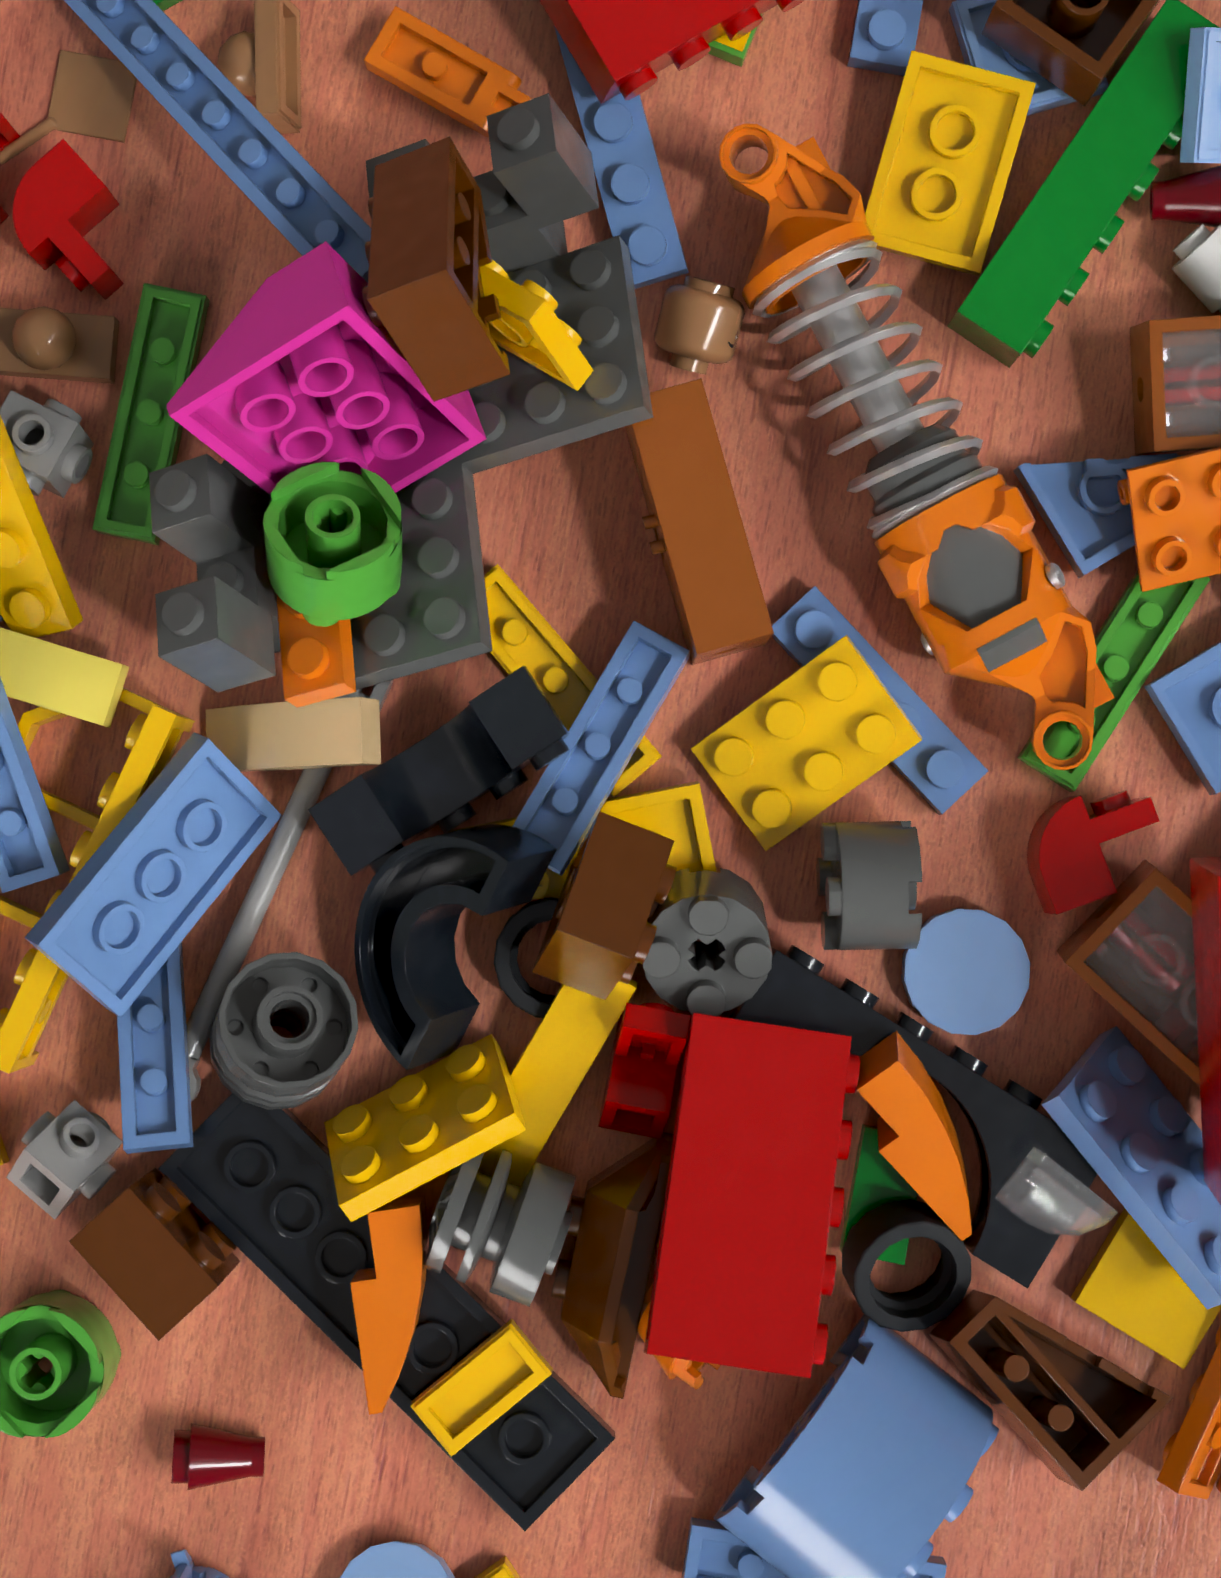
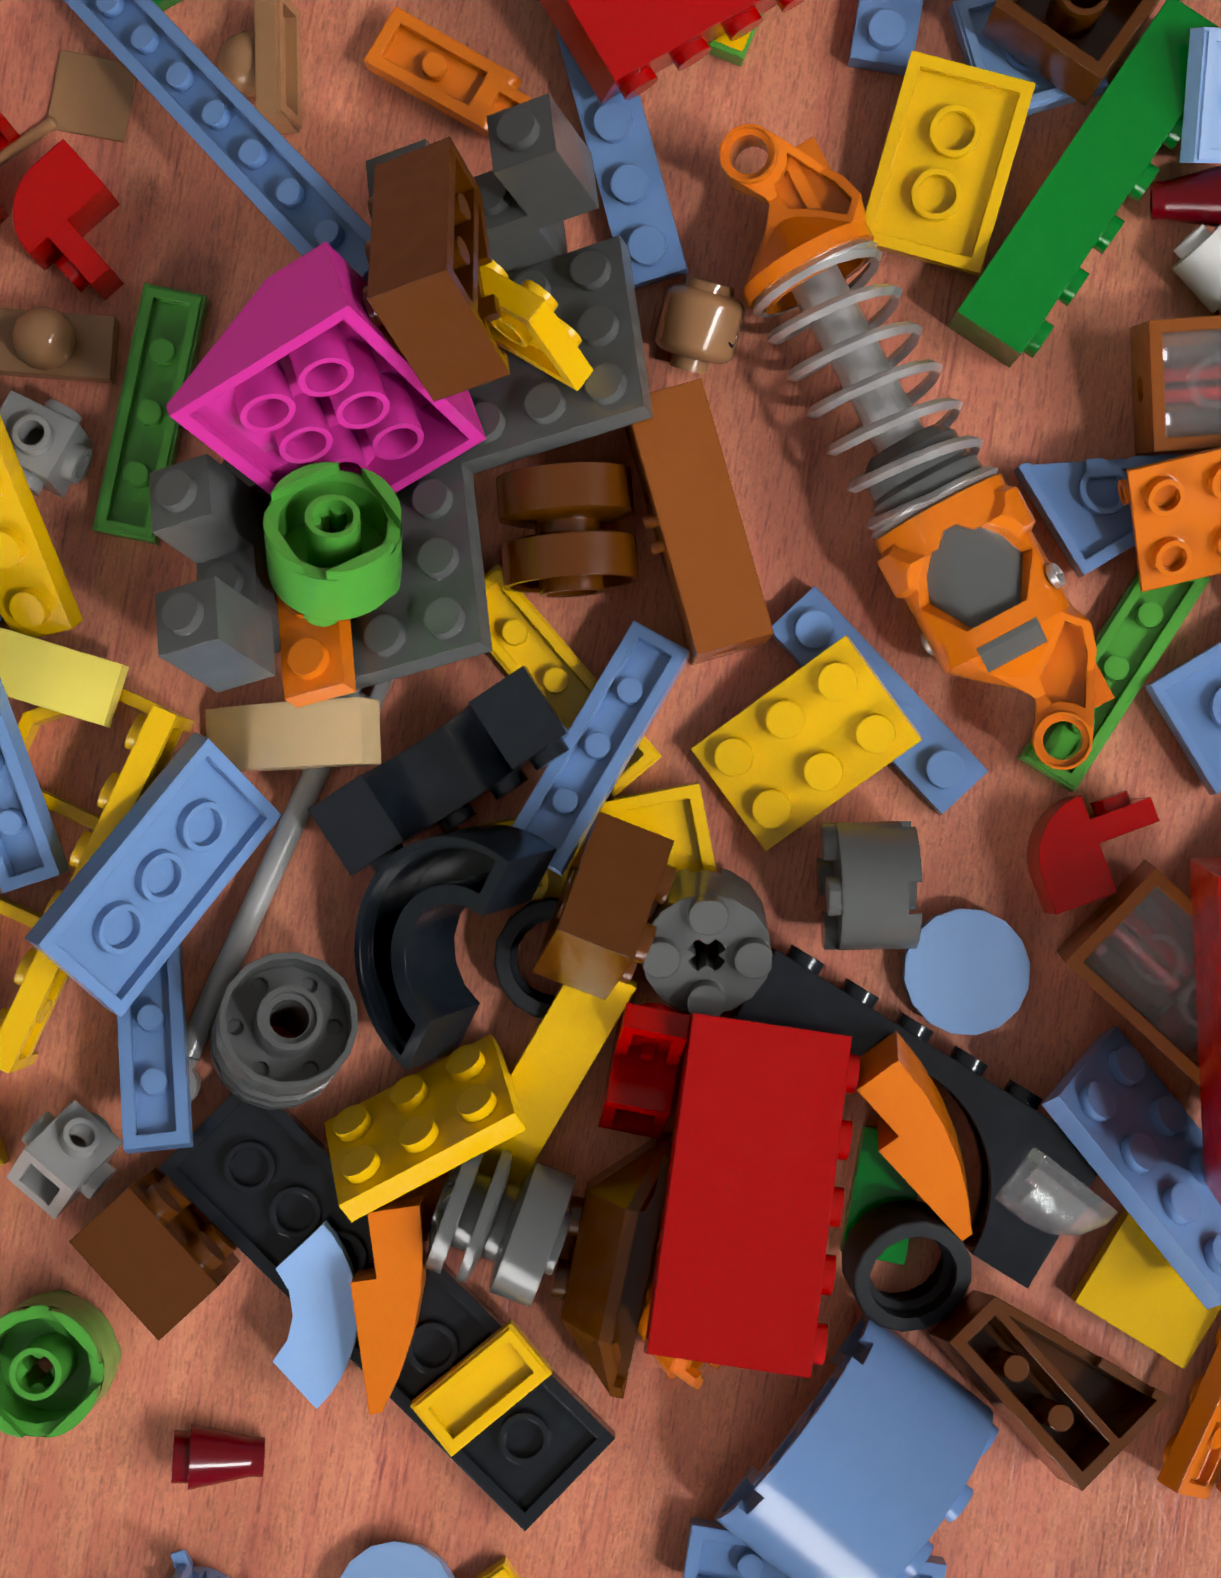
(323, 1314): none -> light blue tile
(568, 548): none -> reddish brown wheel

